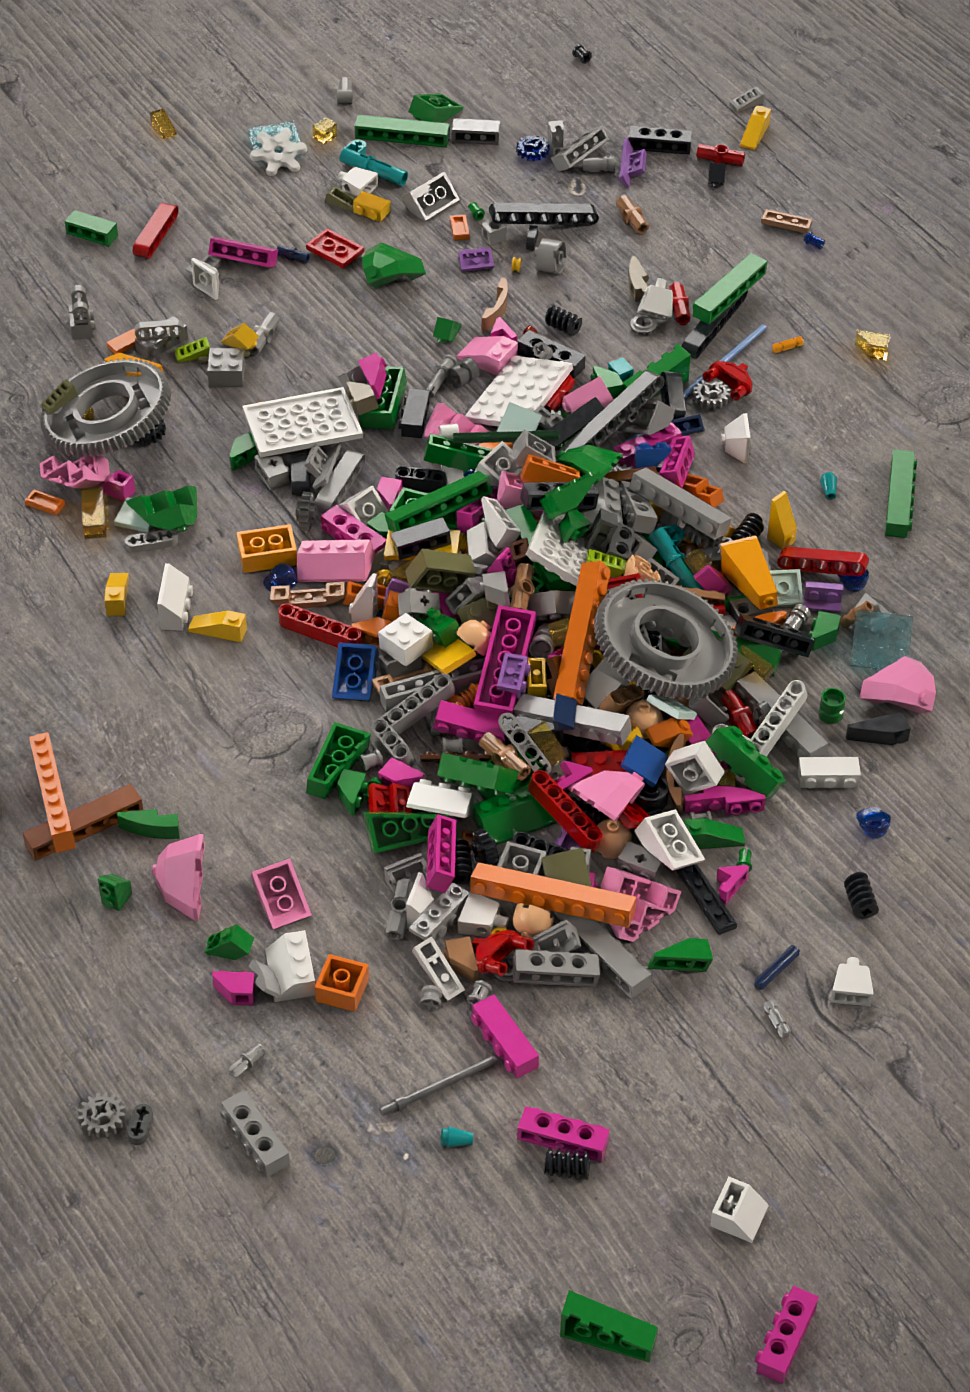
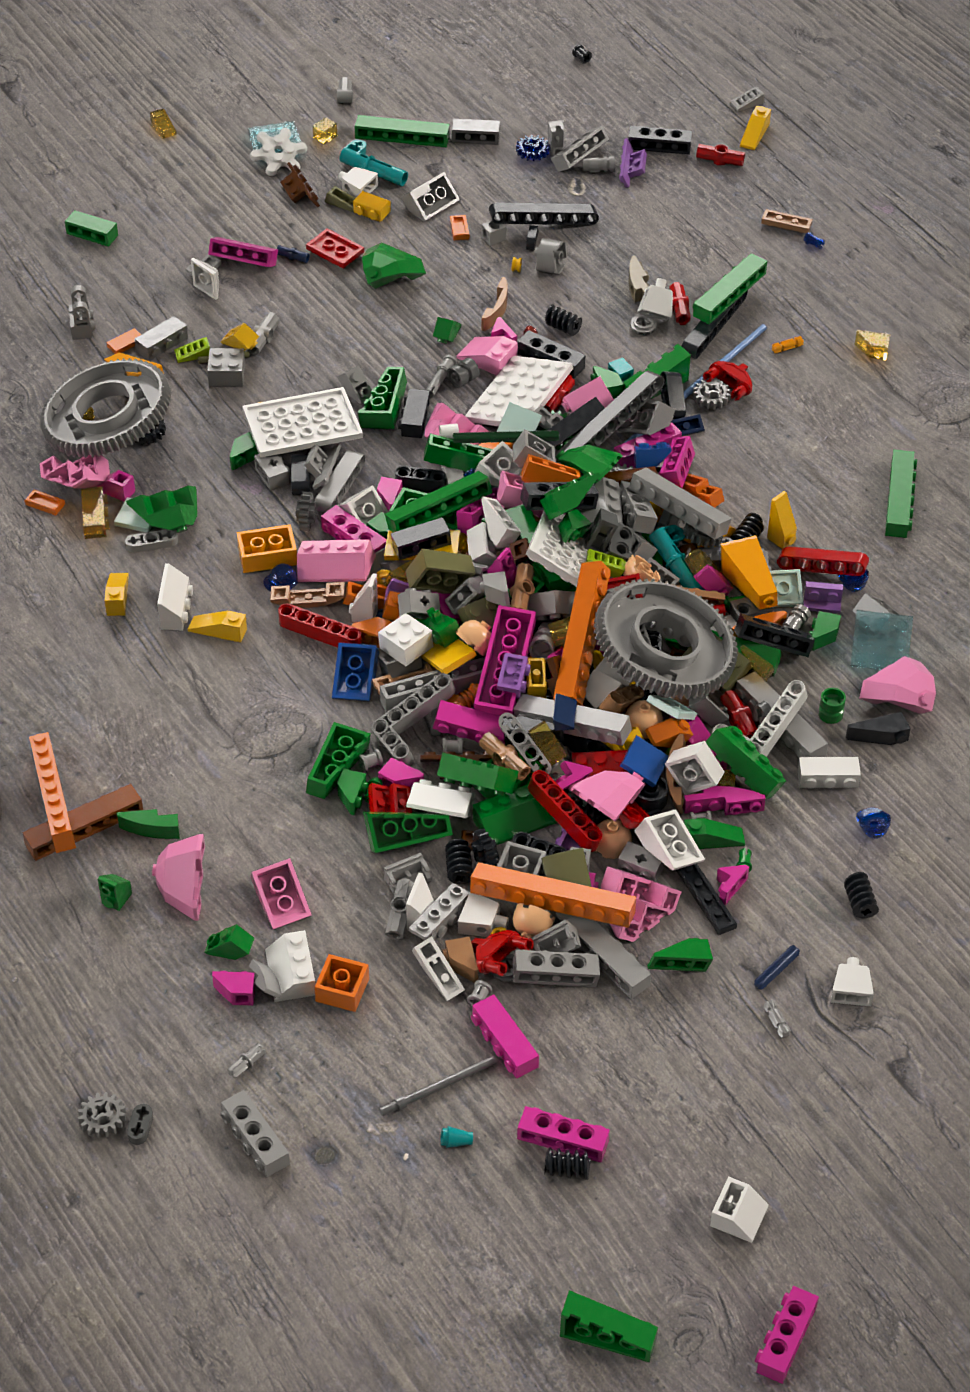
(59, 397): olive slope -> none
(146, 326): light grey beam -> none
(155, 230): beam -> none
(296, 187): none -> reddish brown bracket
(361, 397): dark tan slope -> none
(374, 372): dark pink slope -> none
(431, 998): light grey wheel -> none
(433, 107): green slope -> none
(441, 853): dark pink brick -> none
(475, 259): medium lavender bracket -> none
(477, 212): green pin -> none
(542, 346): light grey bush -> none
(632, 215): medium nougat piece -> none
(716, 174): black slope -> none
(737, 438): white slope -> none
(829, 484): teal cone -> none
(849, 619): medium nougat pin -> none

